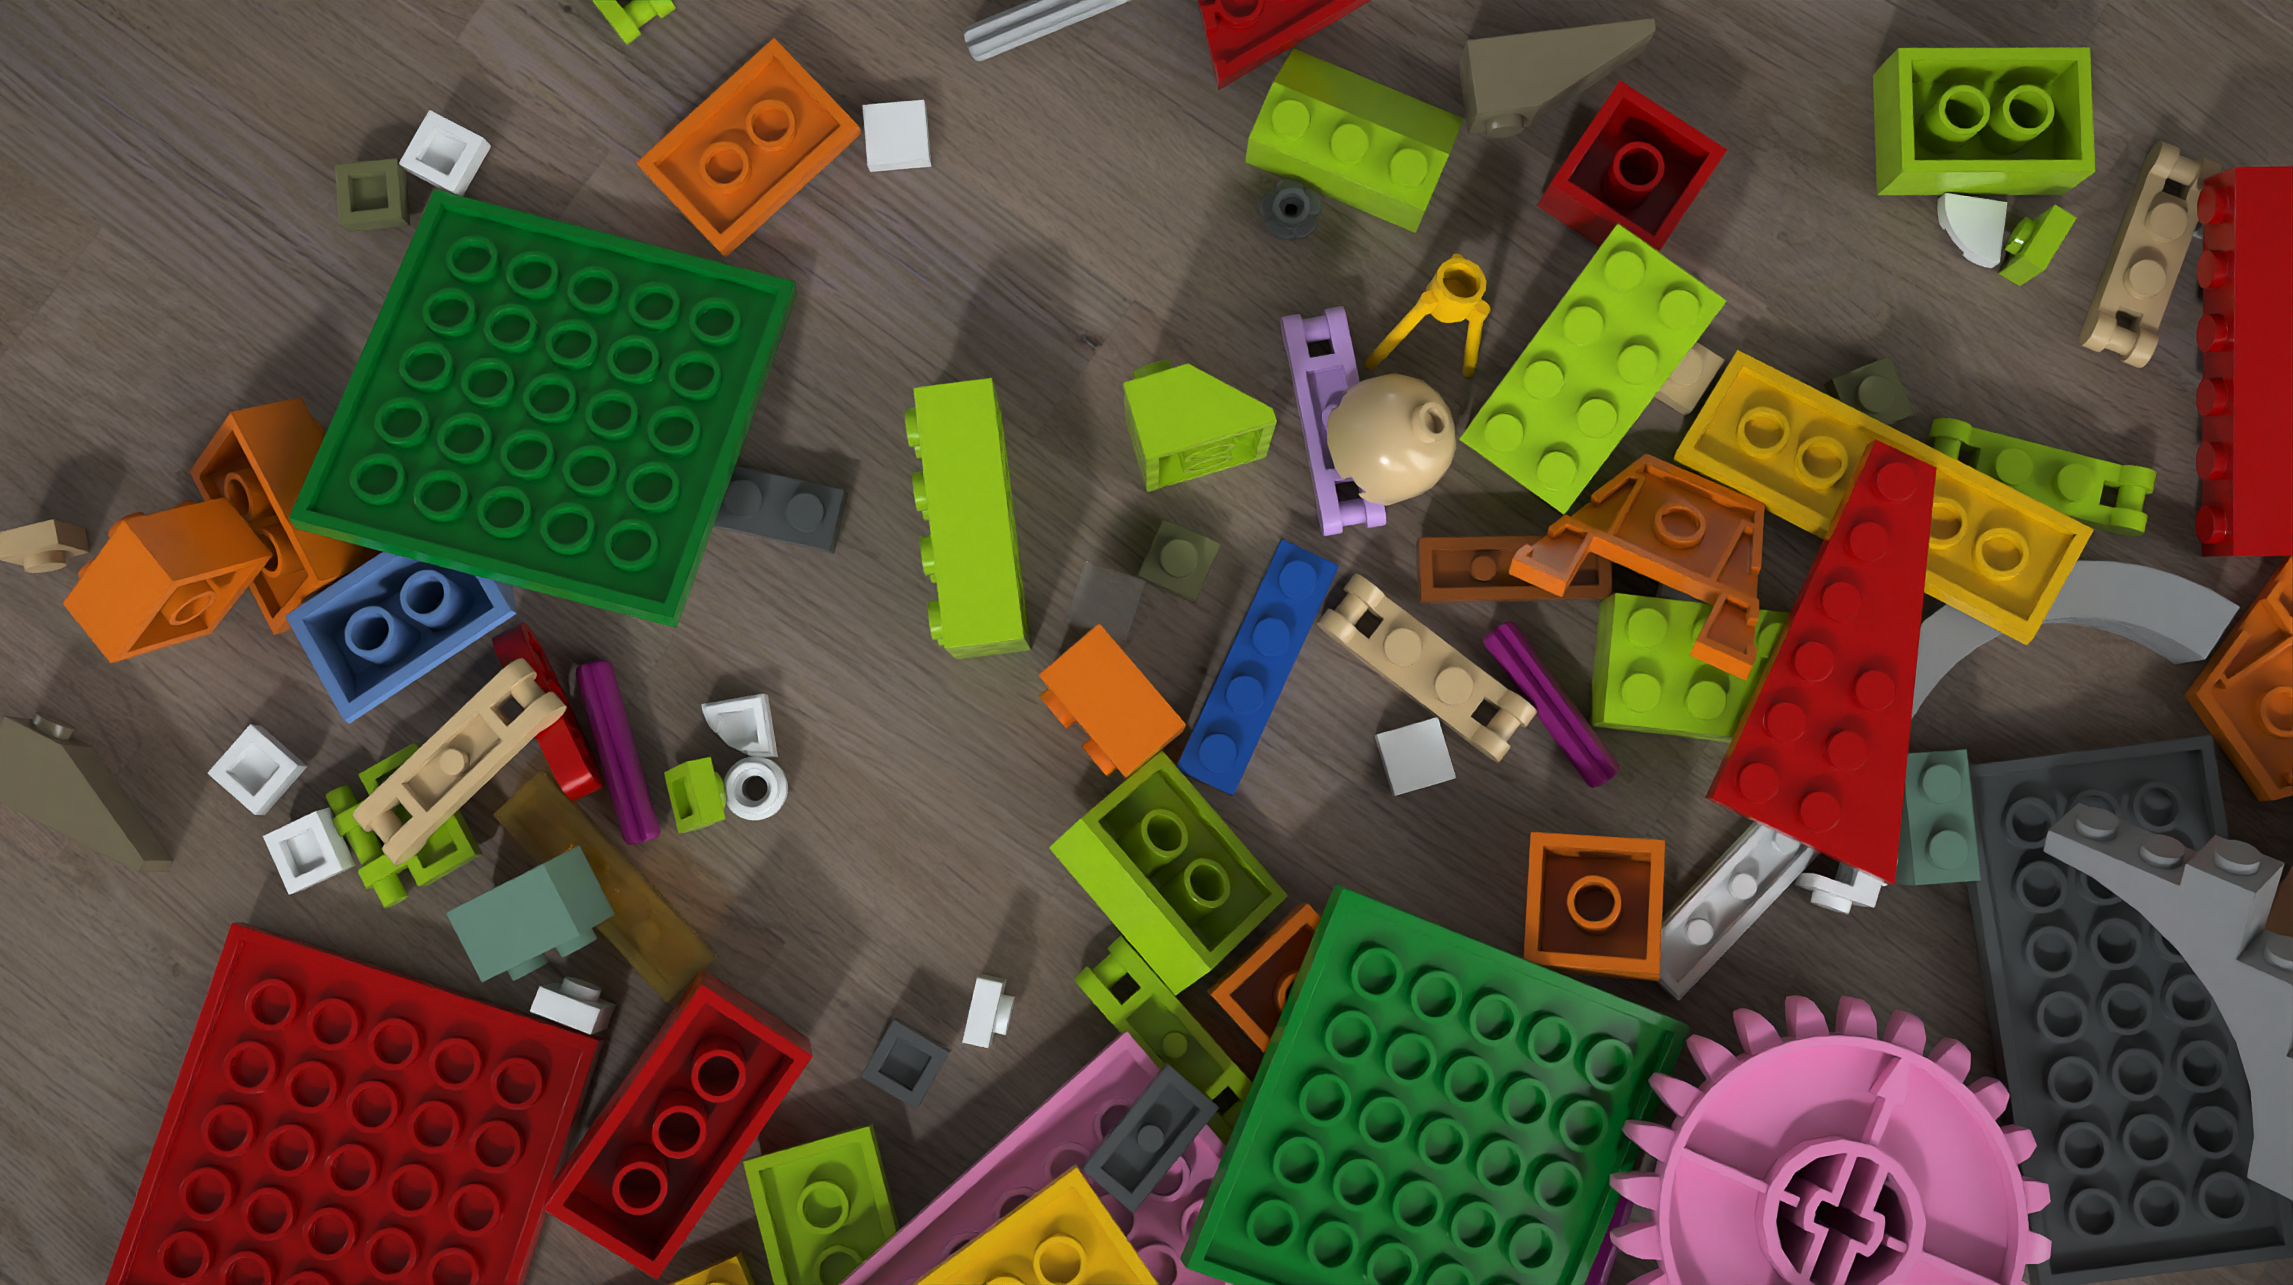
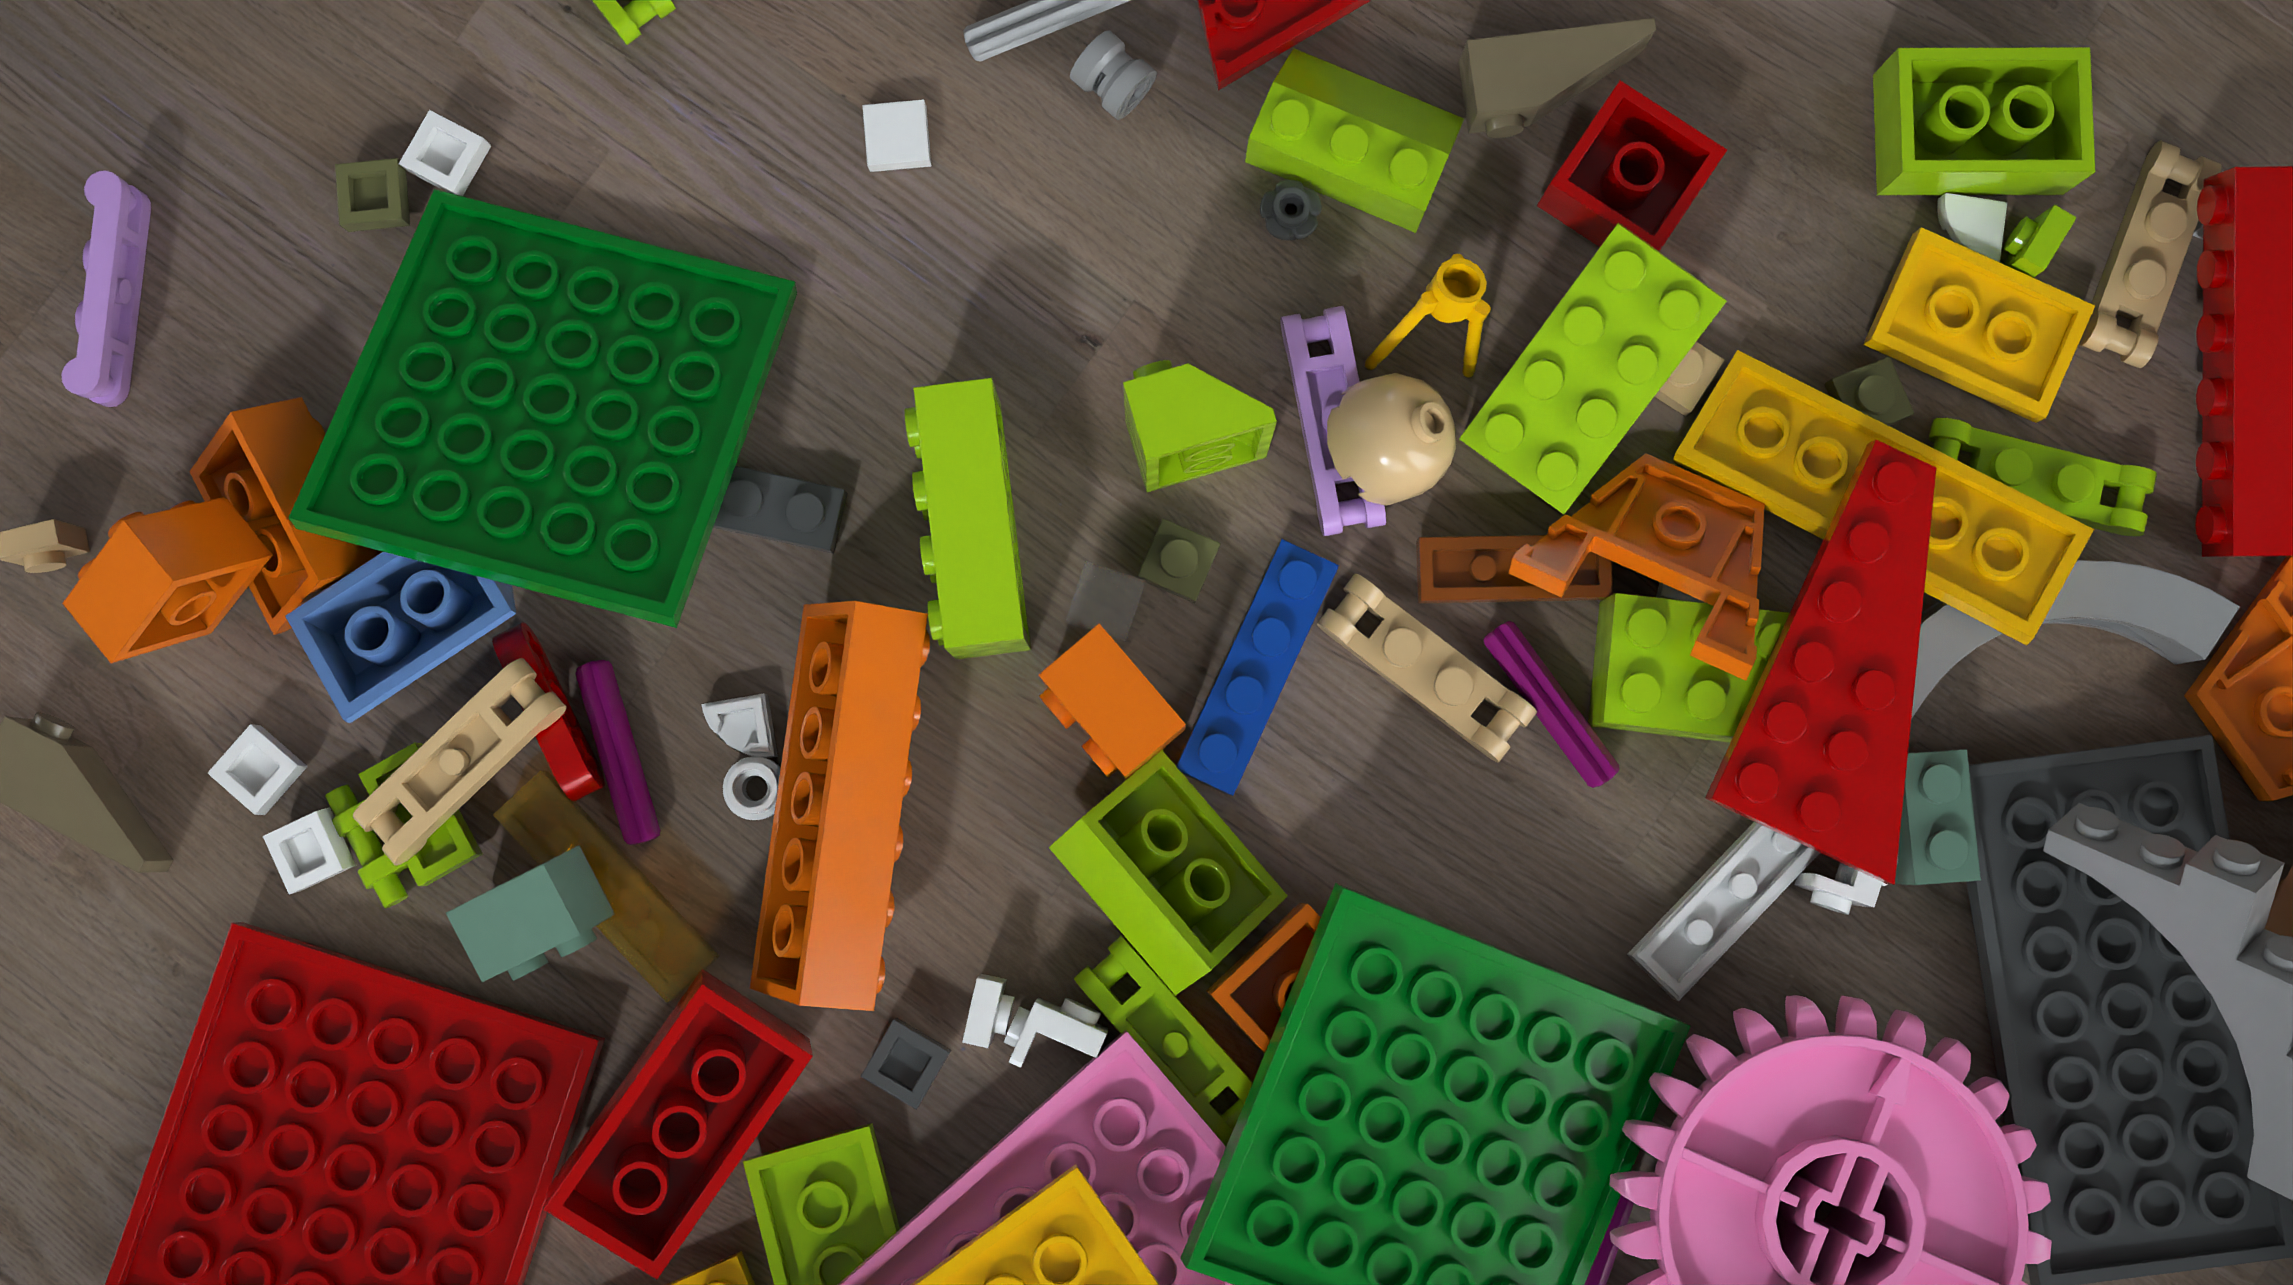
(112, 291): none -> lavender plate
(574, 1005): white plate -> none
(696, 794): lime plate -> none
(749, 147): orange plate -> none
(840, 805): none -> orange brick
(1070, 1024): none -> white bracket
(1113, 74): none -> light grey wheel
(1149, 1137): dark grey plate -> none
(1415, 756): white tile -> none
(1595, 905): orange brick -> none
(1979, 325): none -> yellow plate

